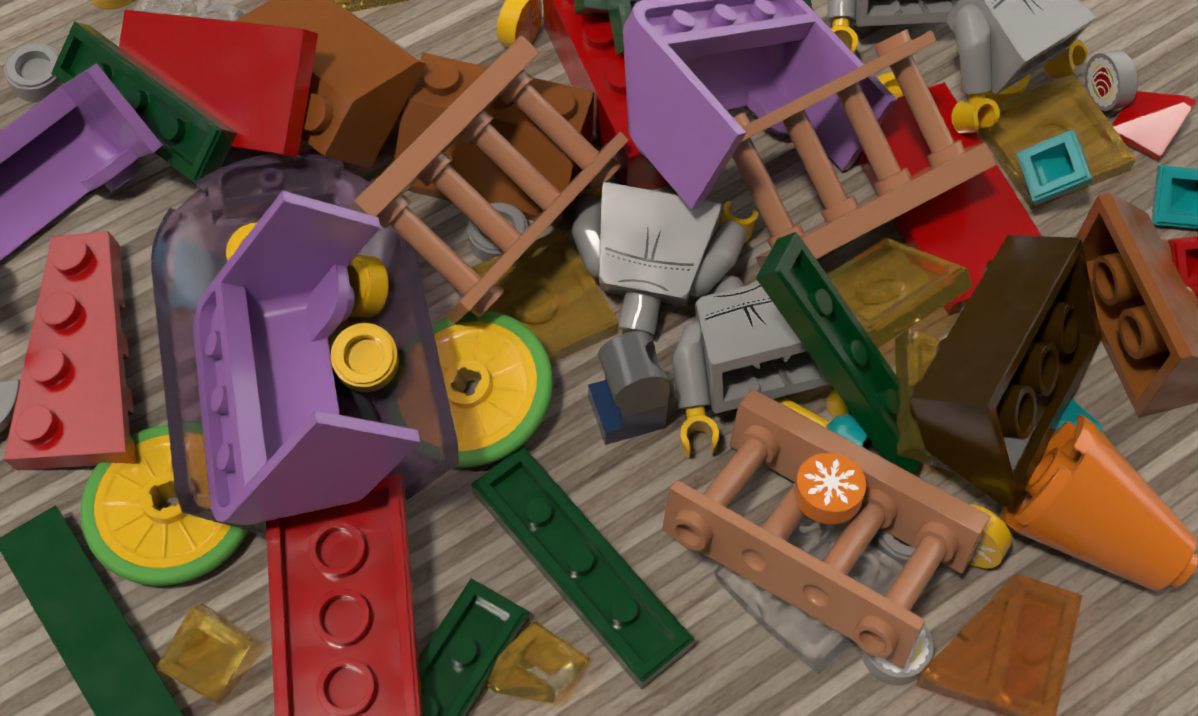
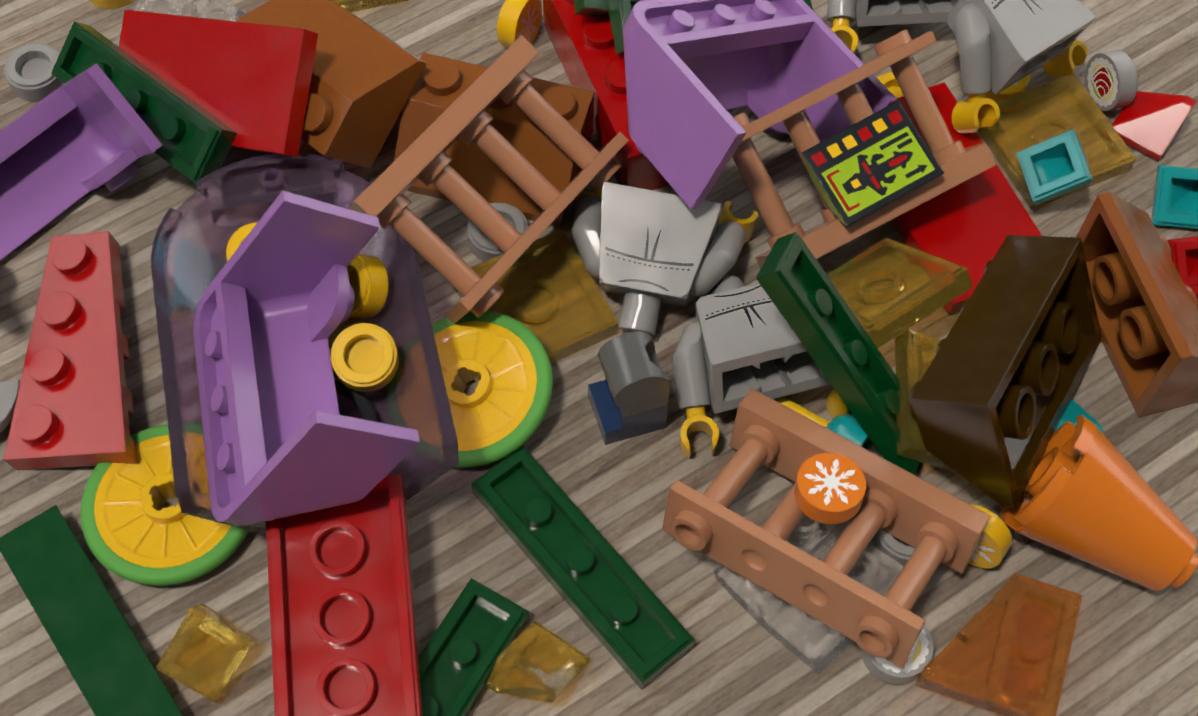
(871, 164): none -> piece

